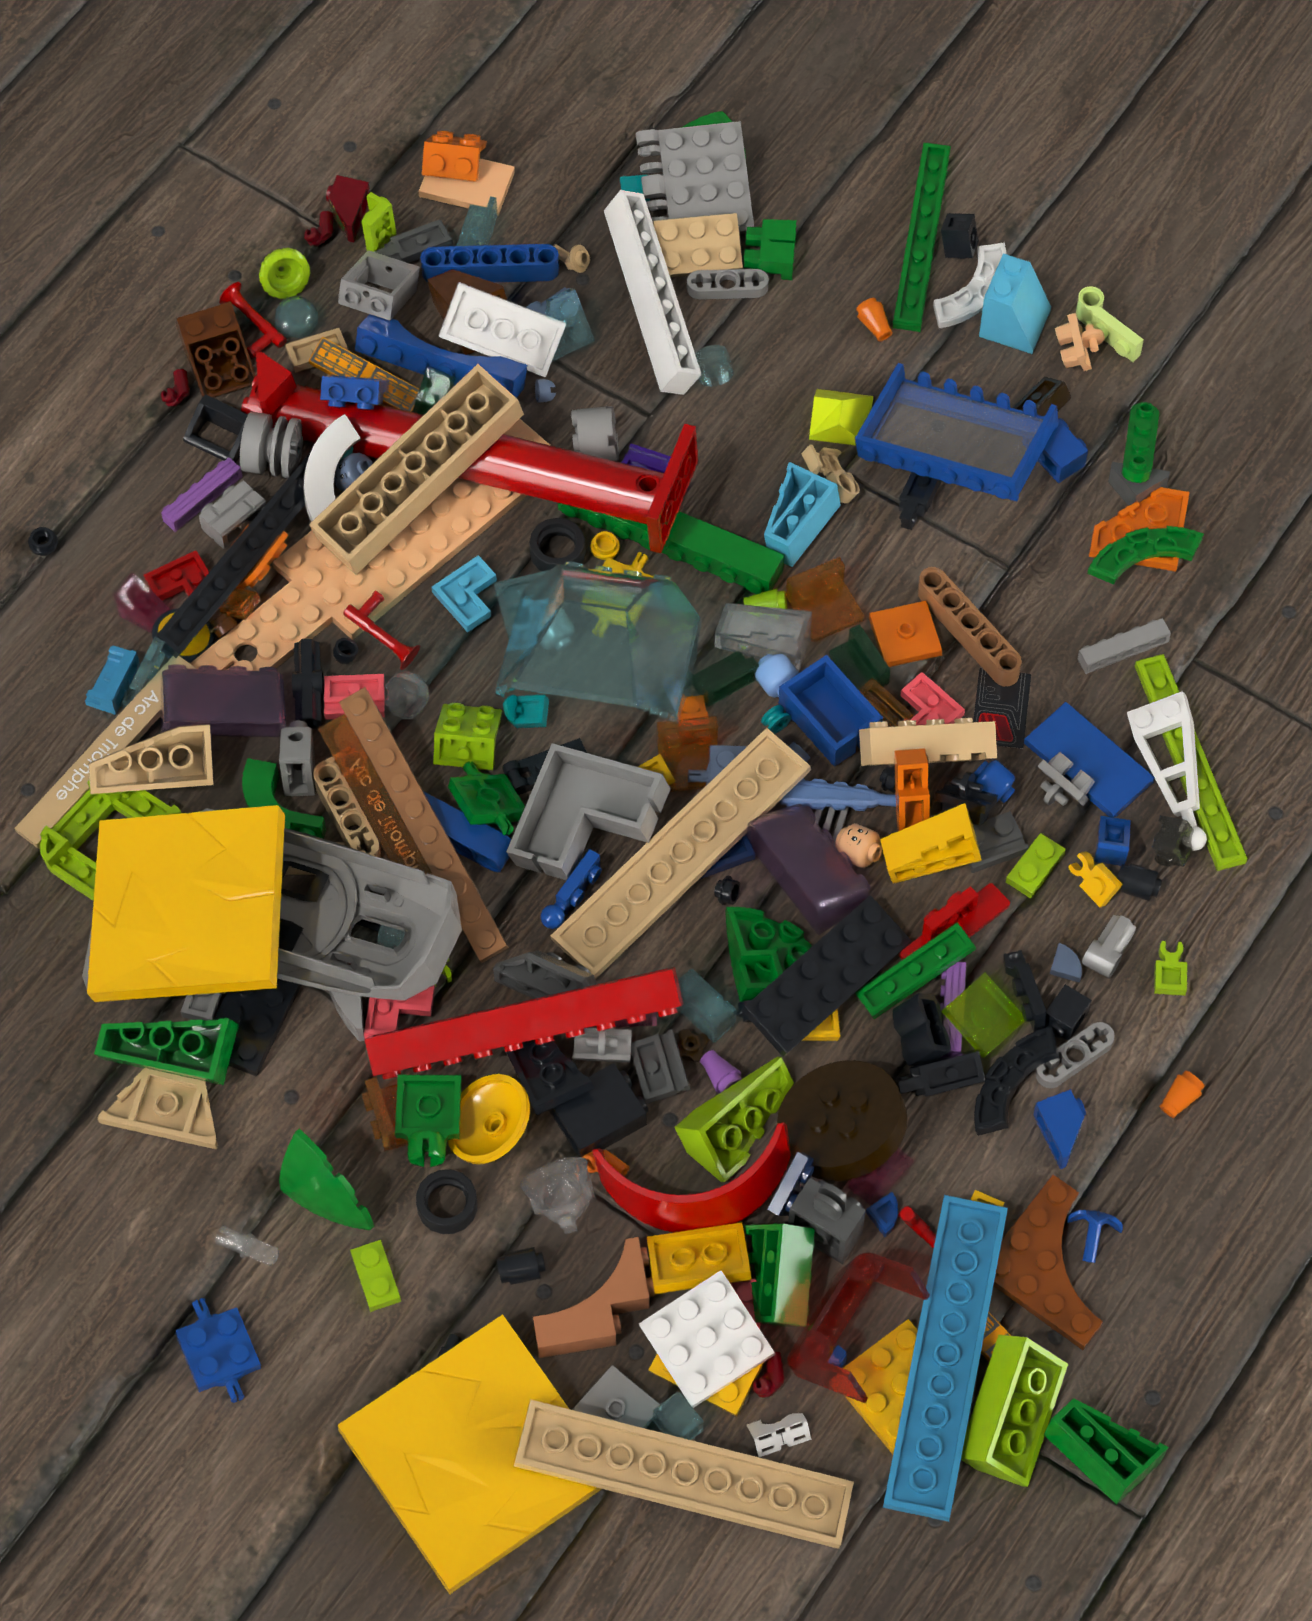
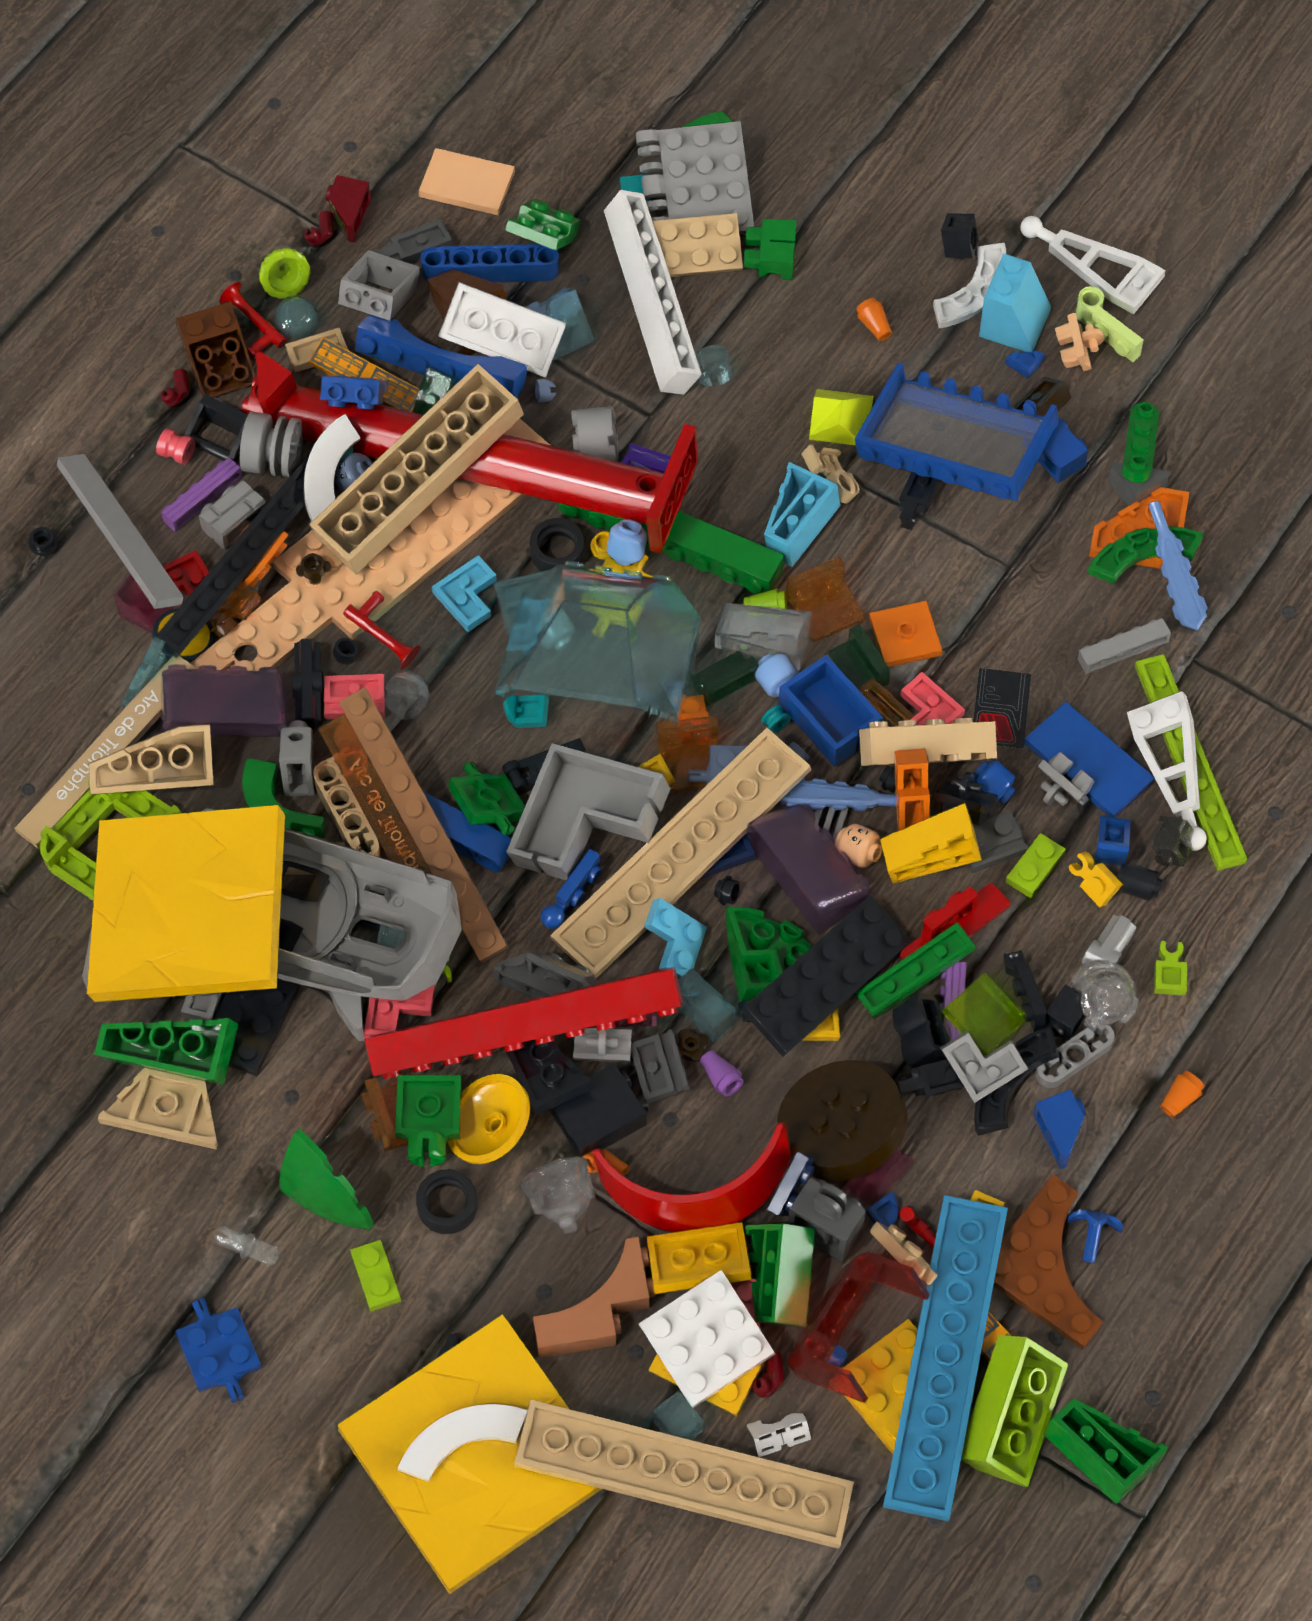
(113, 680): dark azure hinge -> none
(120, 531): none -> light grey tile
(175, 446): none -> coral wheel
(313, 561): none -> dark brown plate
(378, 222): lime bracket -> none
(452, 156): orange bracket -> none
(457, 1429): none -> white tile
(466, 735): lime bracket -> none
(479, 224): clear light blue panel -> none
(521, 1266): black brick -> none
(544, 224): none -> green plate
(576, 260): tan plate -> none
(618, 1400): light grey plate -> none
(627, 542): none -> light blue head
(681, 932): none -> medium azure plate
(729, 1123): lime wedge -> none
(735, 275): light grey beam -> none
(903, 1251): none -> tan plate
(921, 237): green tile -> none
(970, 638): medium nougat beam -> none
(979, 1073): none -> light grey plate
(1025, 362): none -> blue tile
(1066, 964): sand blue tile -> none
(1106, 993): none -> clear helmet
(1133, 288): none -> white plate
(1182, 587): none -> medium blue sword

